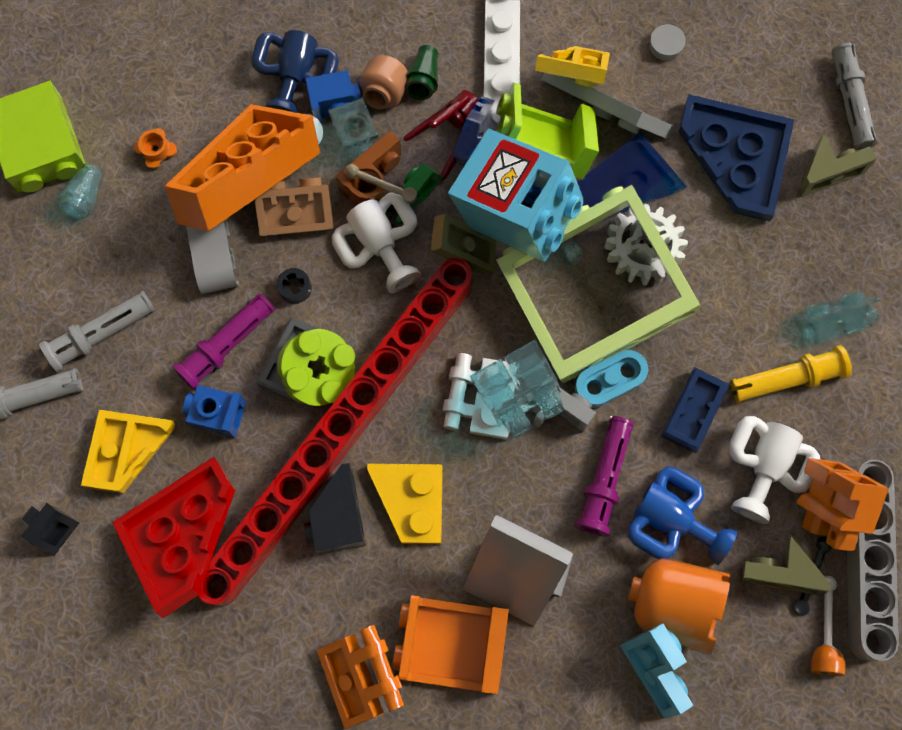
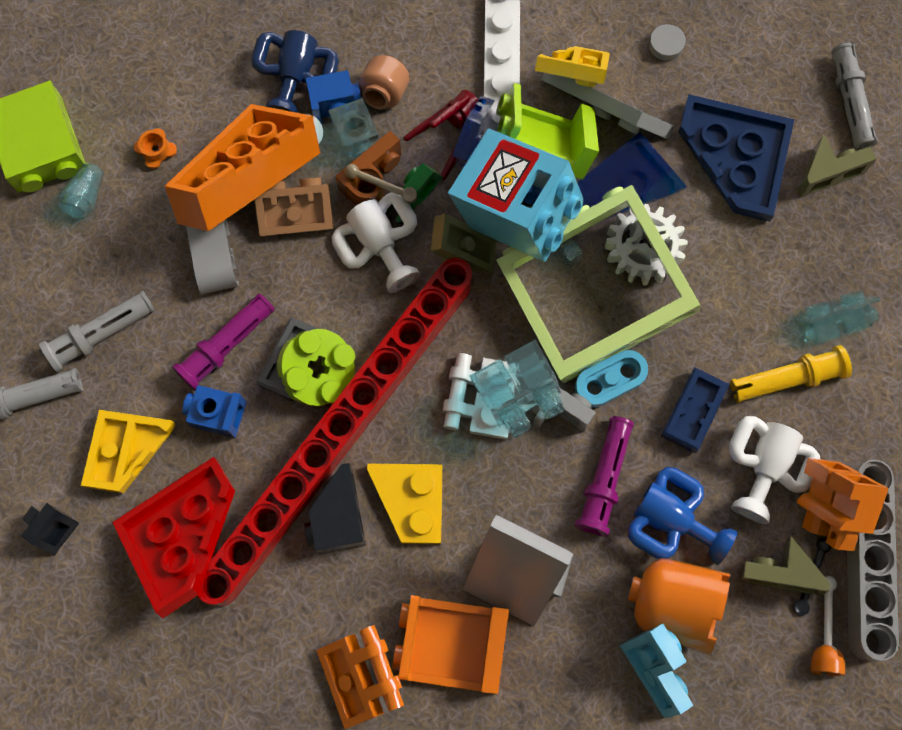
(302, 278): black bush -> none
(423, 74): dark green cone -> none

